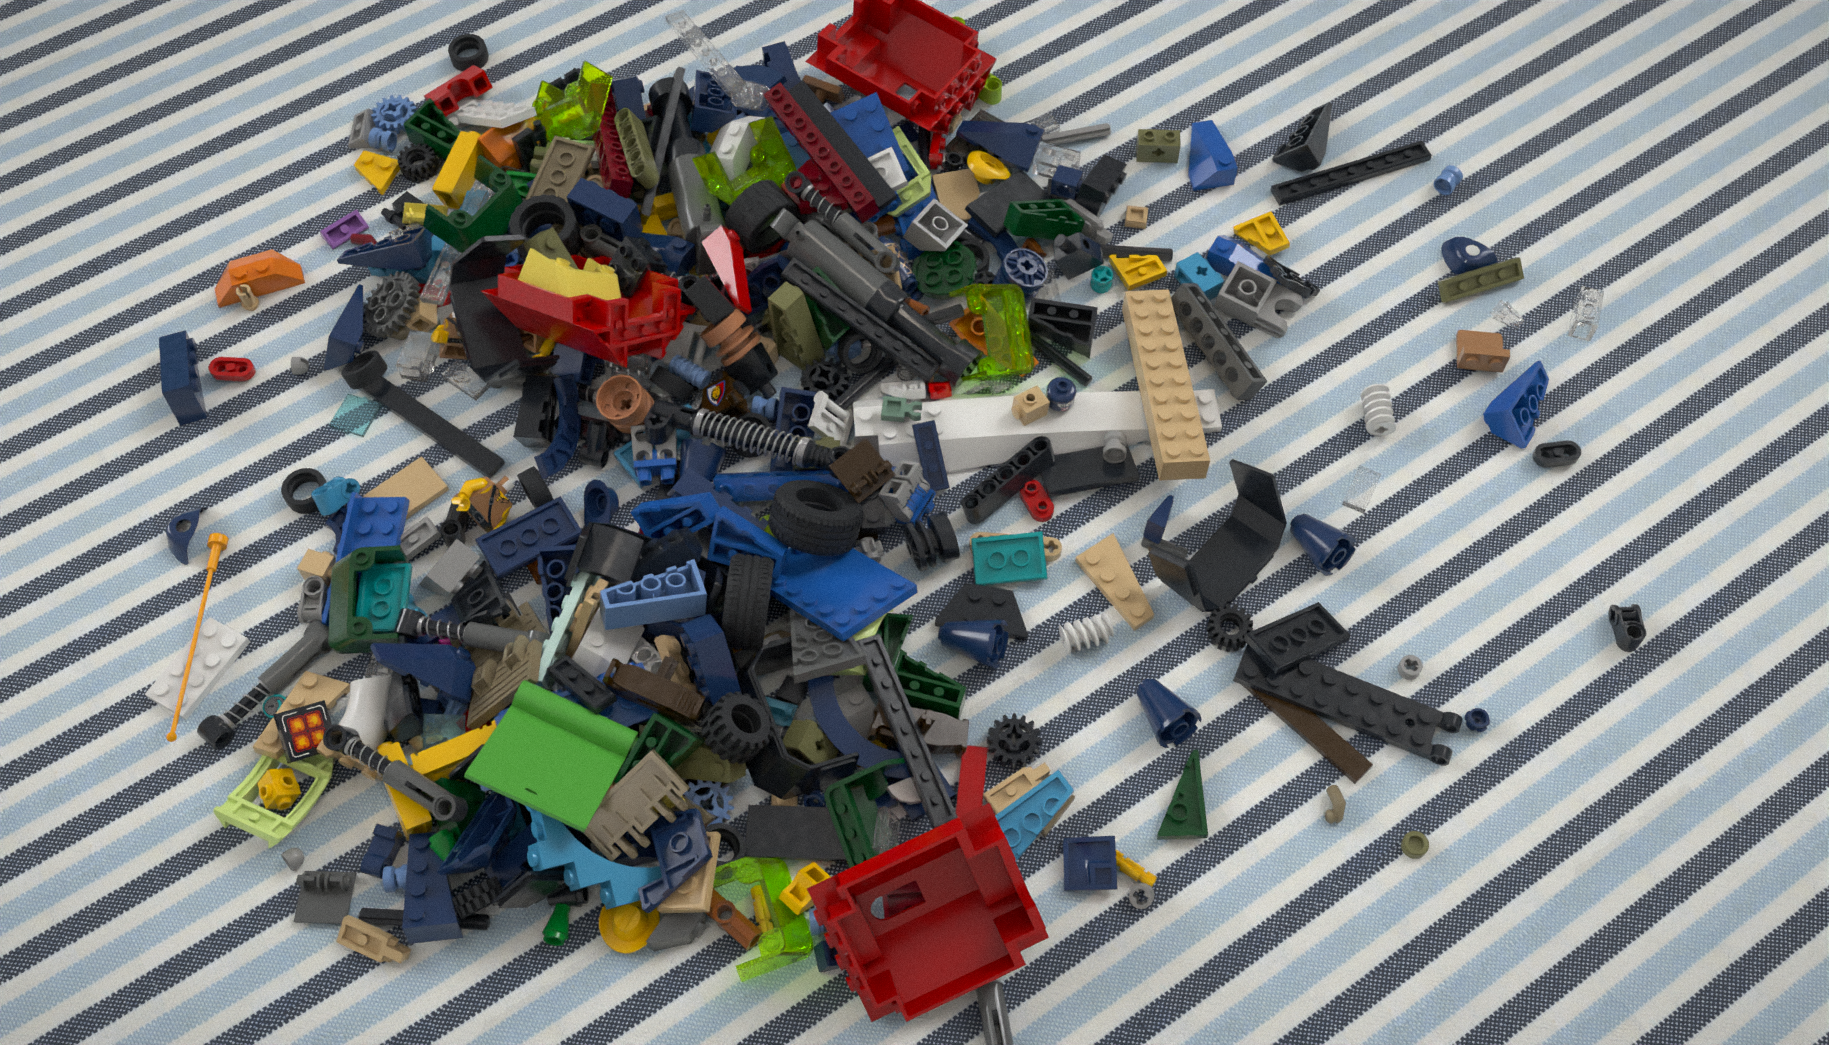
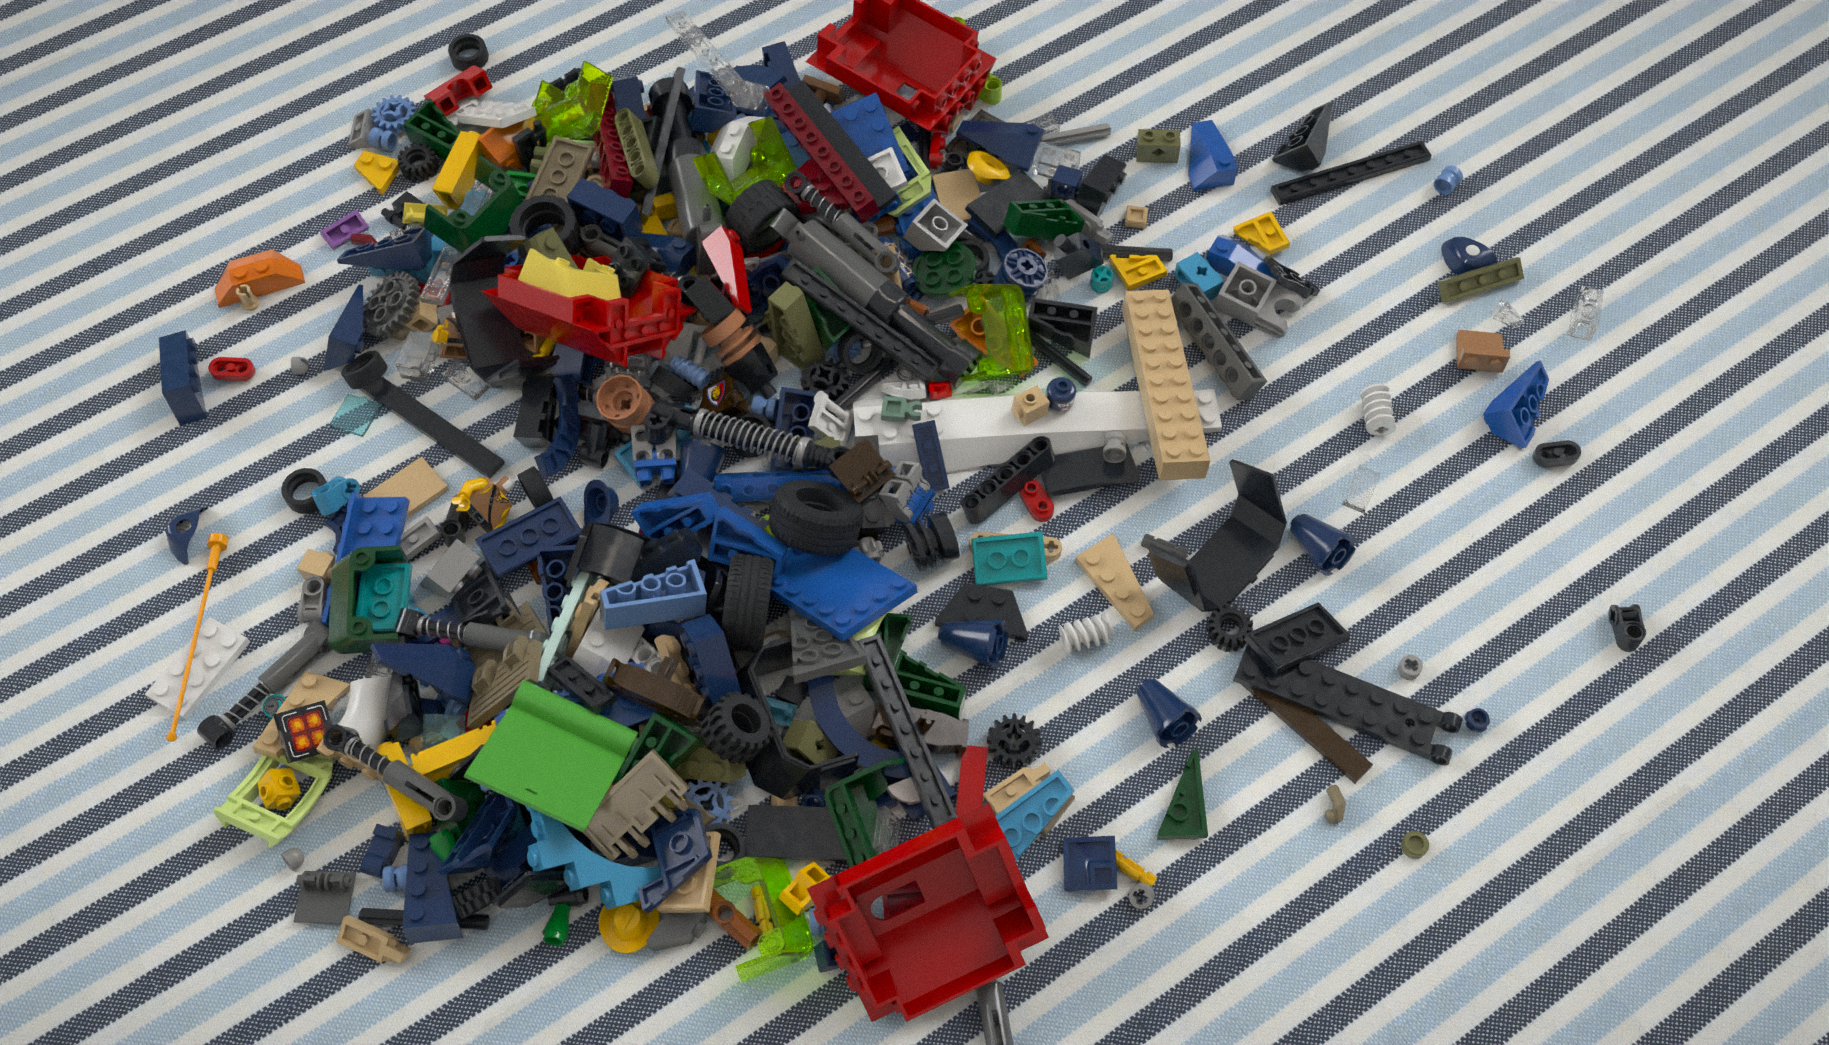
(1157, 521): dark blue slope -> none

